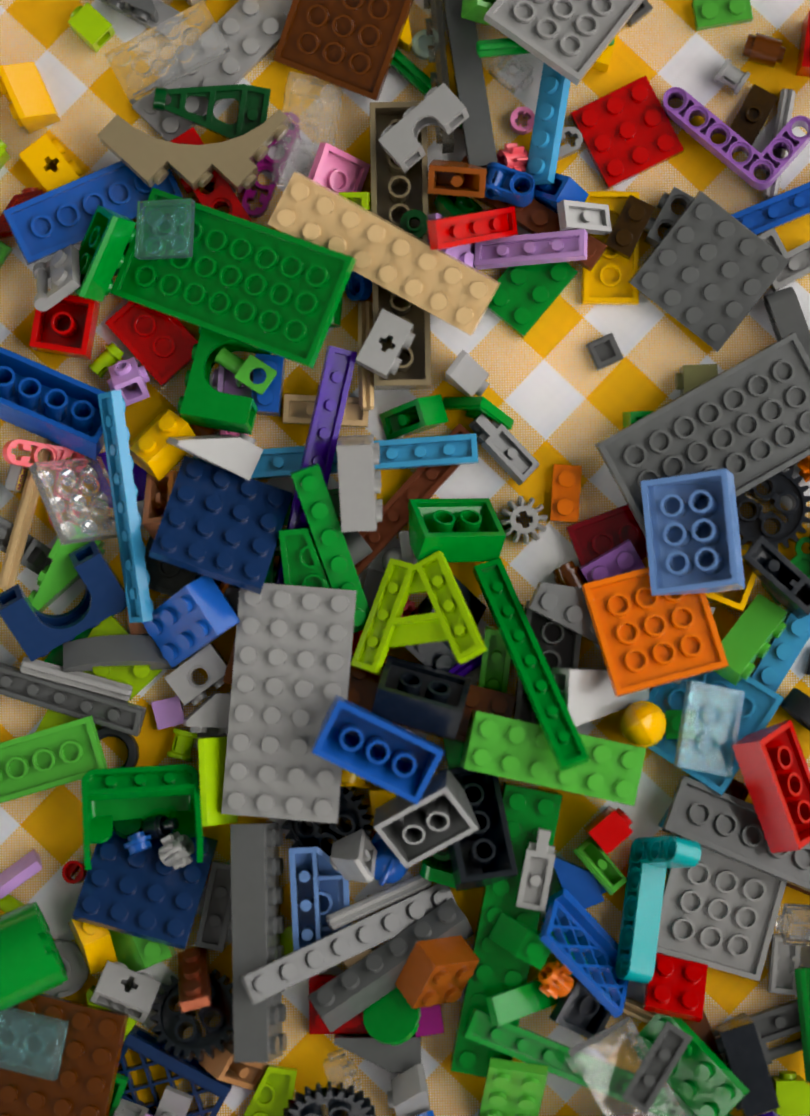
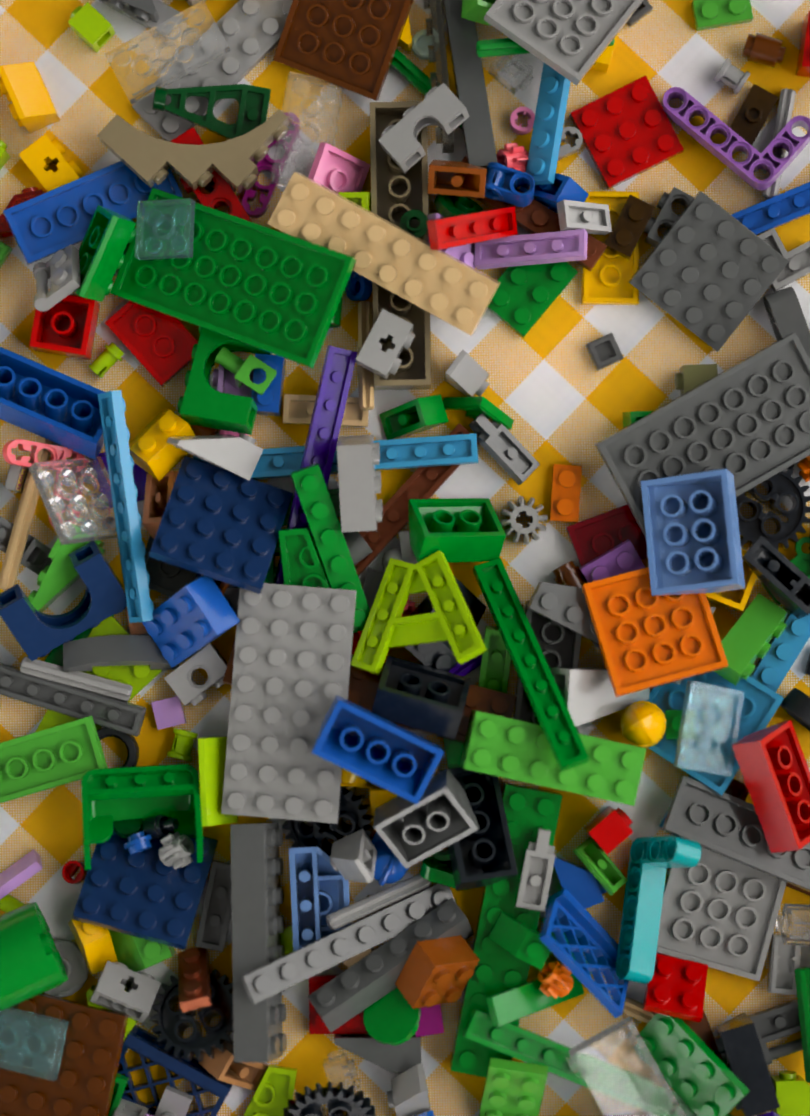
(130, 379): lavender brick -> none
(210, 713): light grey slope -> none
(581, 1011): black plate -> none
(656, 1067): dark grey plate -> none

